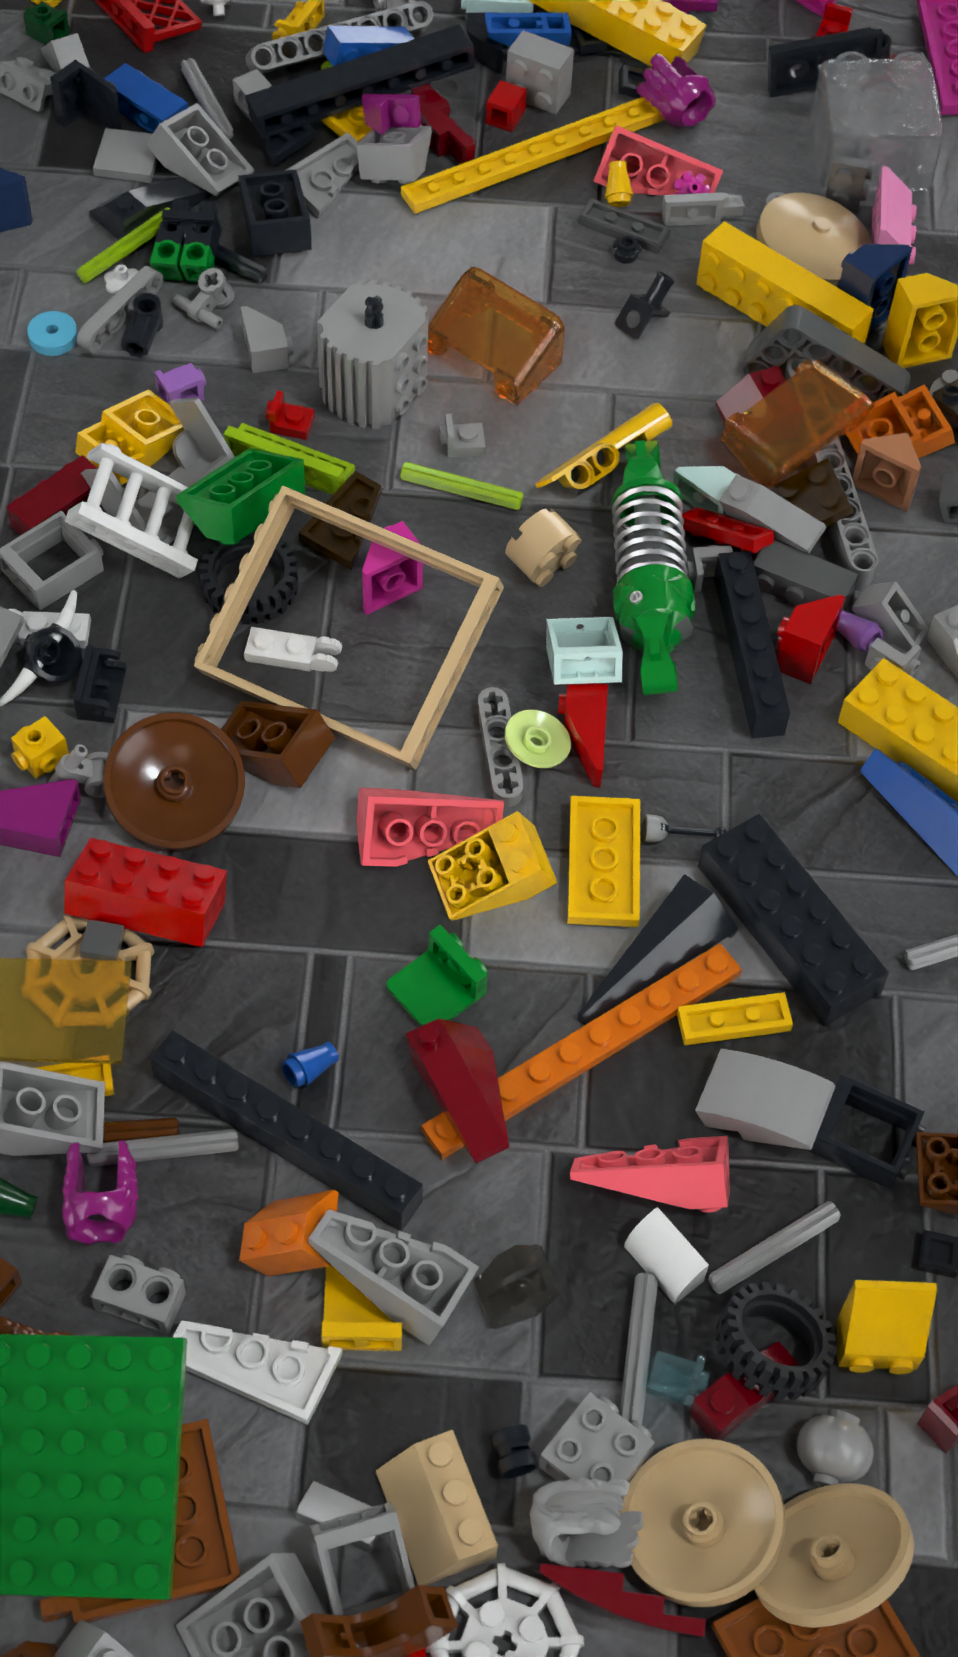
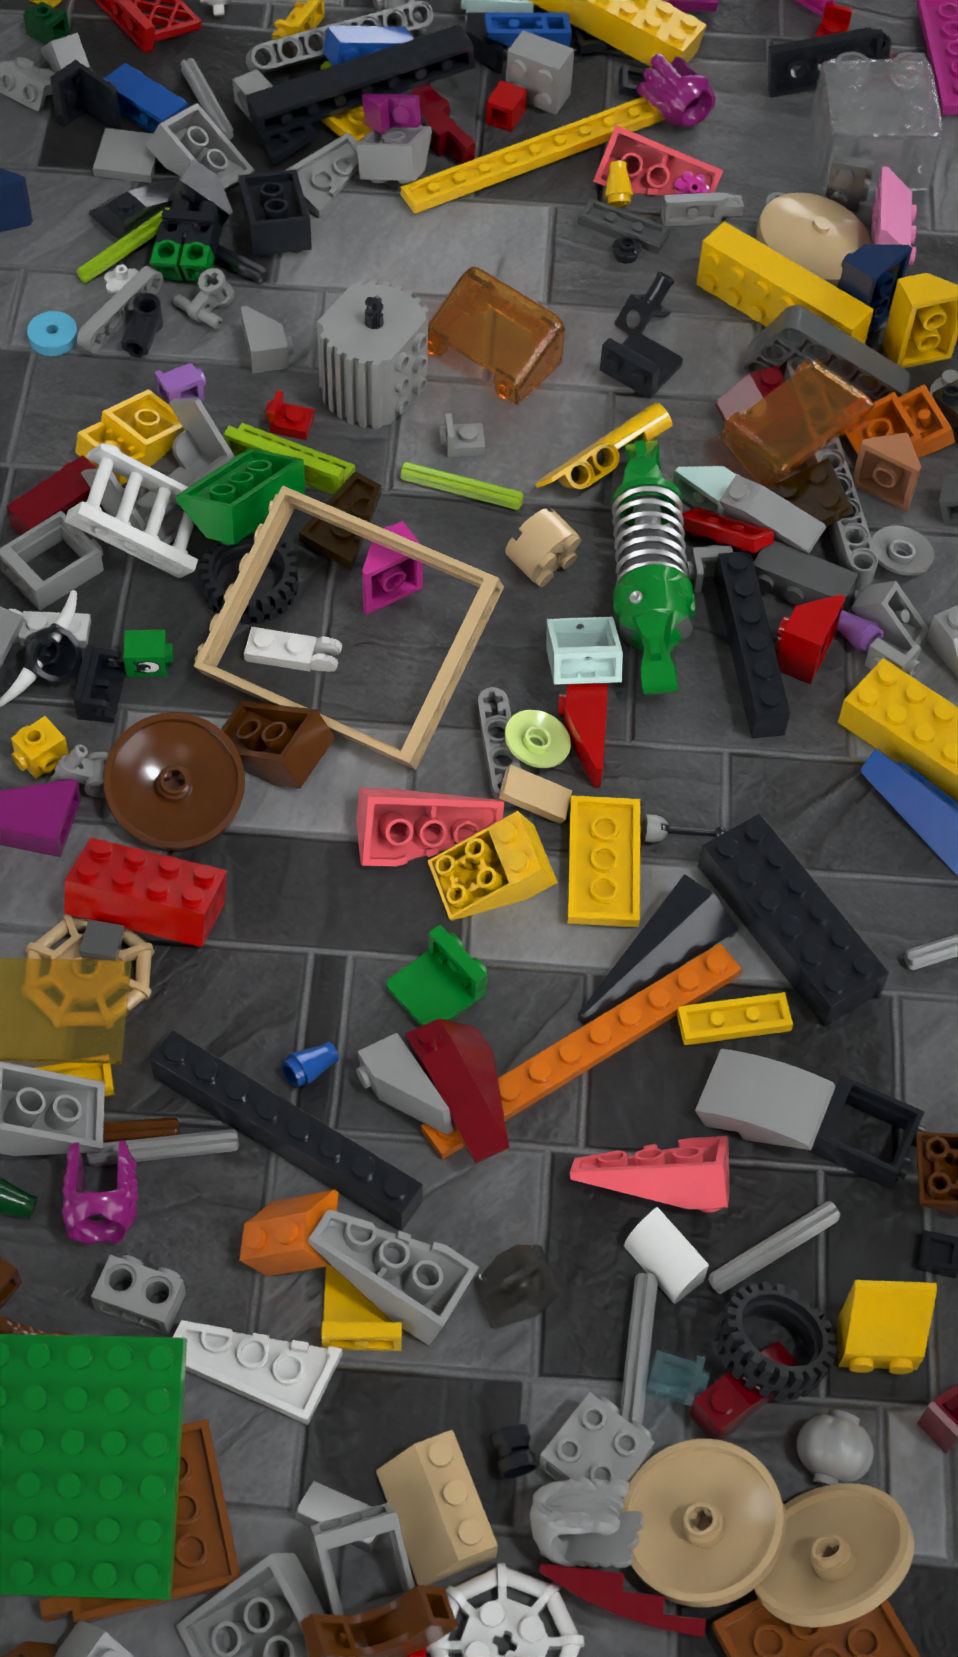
(147, 653): none -> green brick
(202, 185): none -> slope
(402, 1083): none -> light grey slope
(535, 794): none -> tan tile
(639, 363): none -> black bracket
(903, 550): none -> light grey dish

